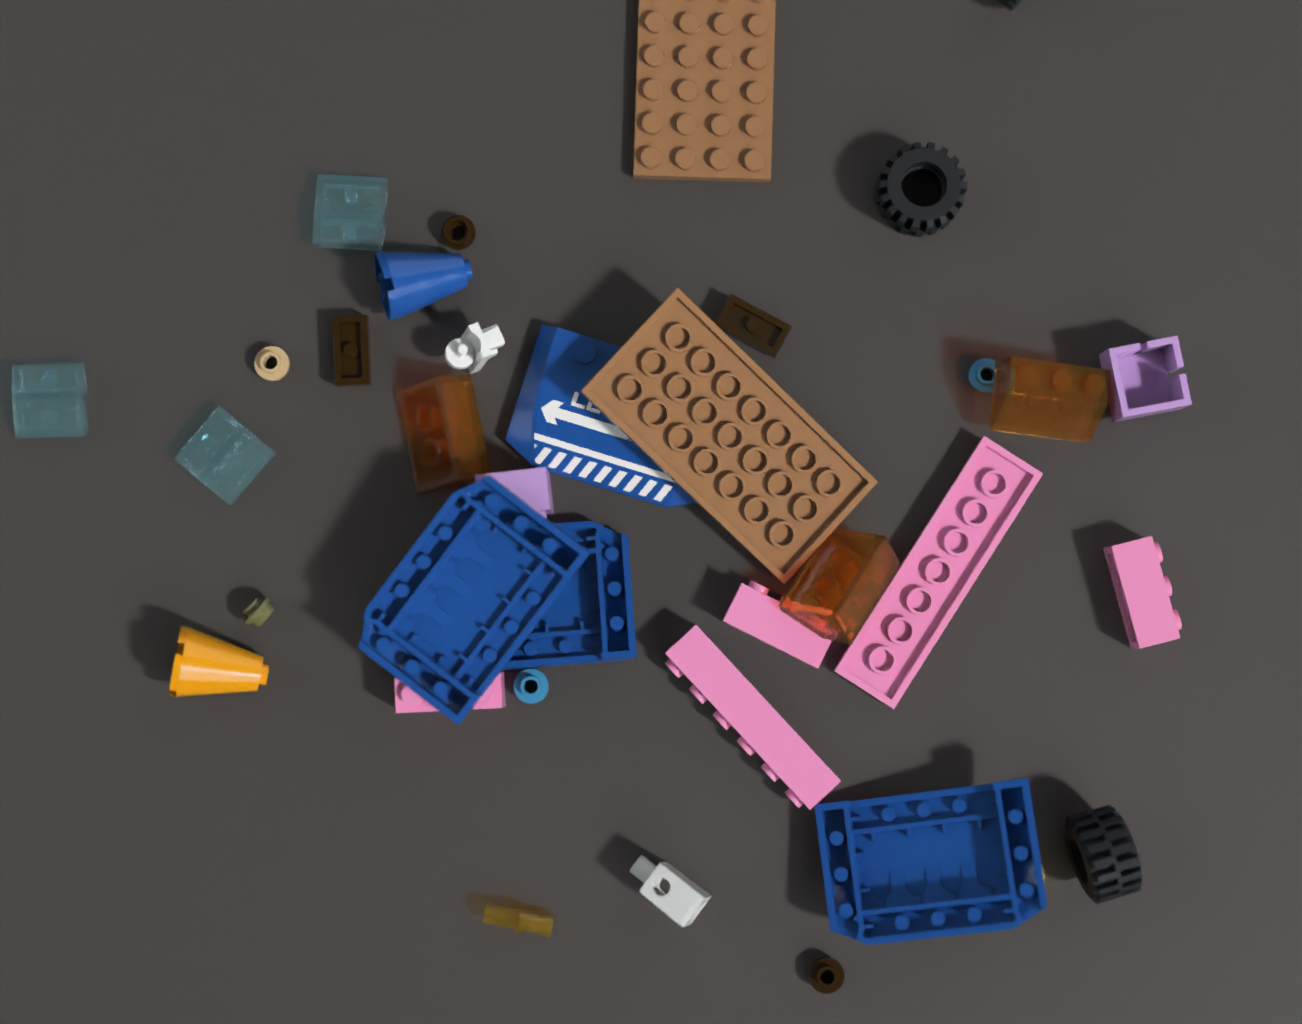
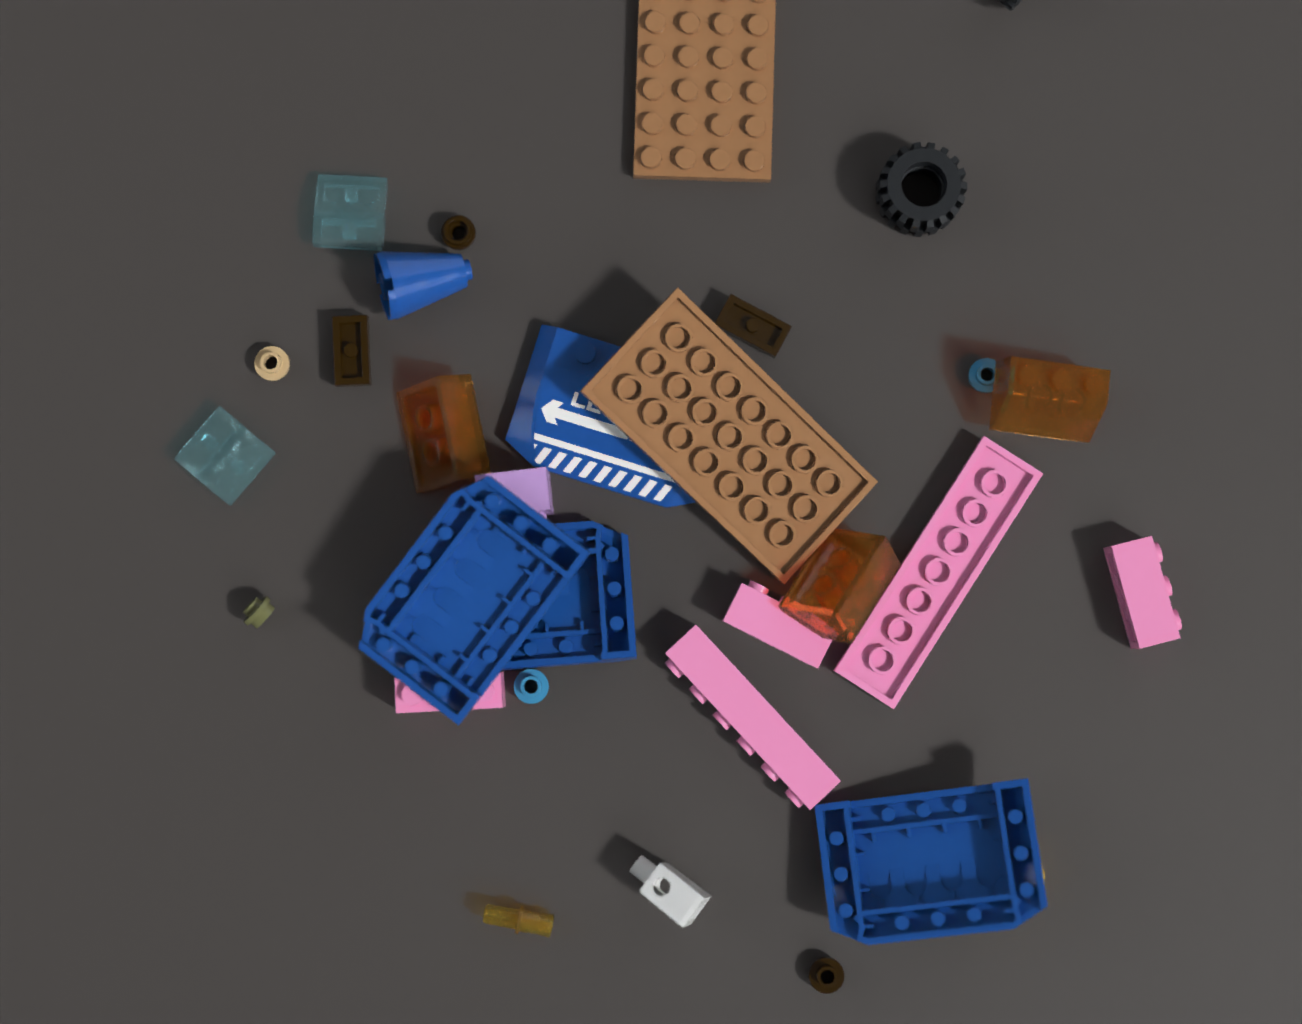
(49, 400): clear light blue slope -> none
(214, 666): light orange cone -> none
(474, 347): white hips -> none
(1103, 854): black tyre -> none
(1141, 381): lavender piece -> none

